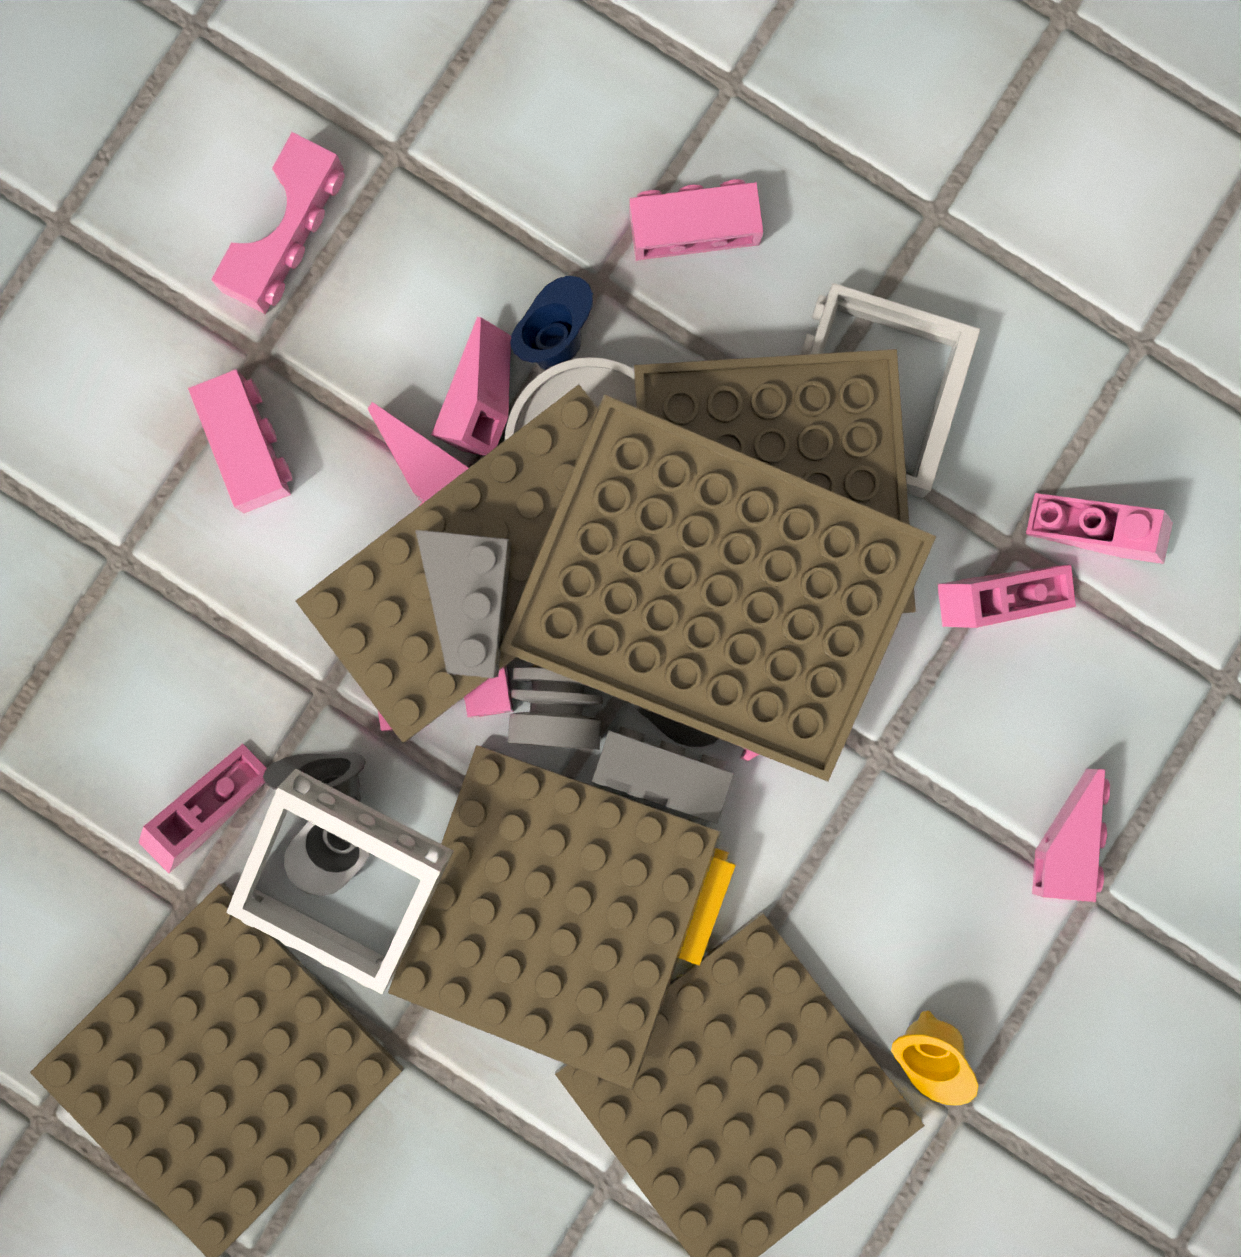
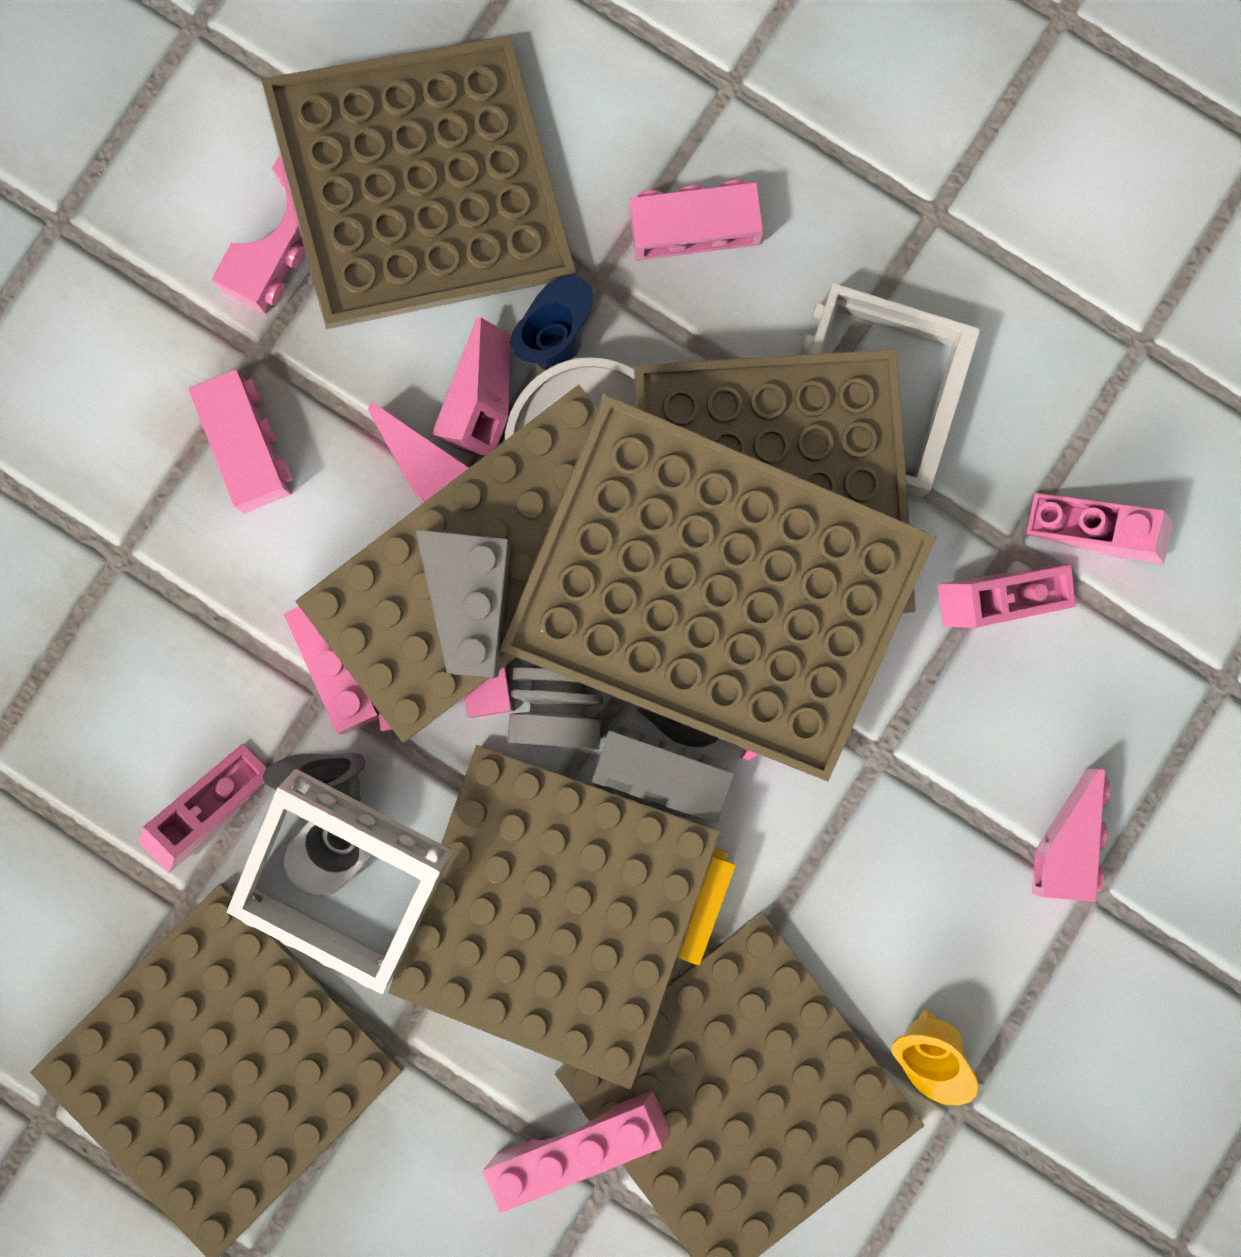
(340, 693): none -> bright pink arch
(417, 180): none -> dark tan plate
(554, 1163): none -> bright pink arch

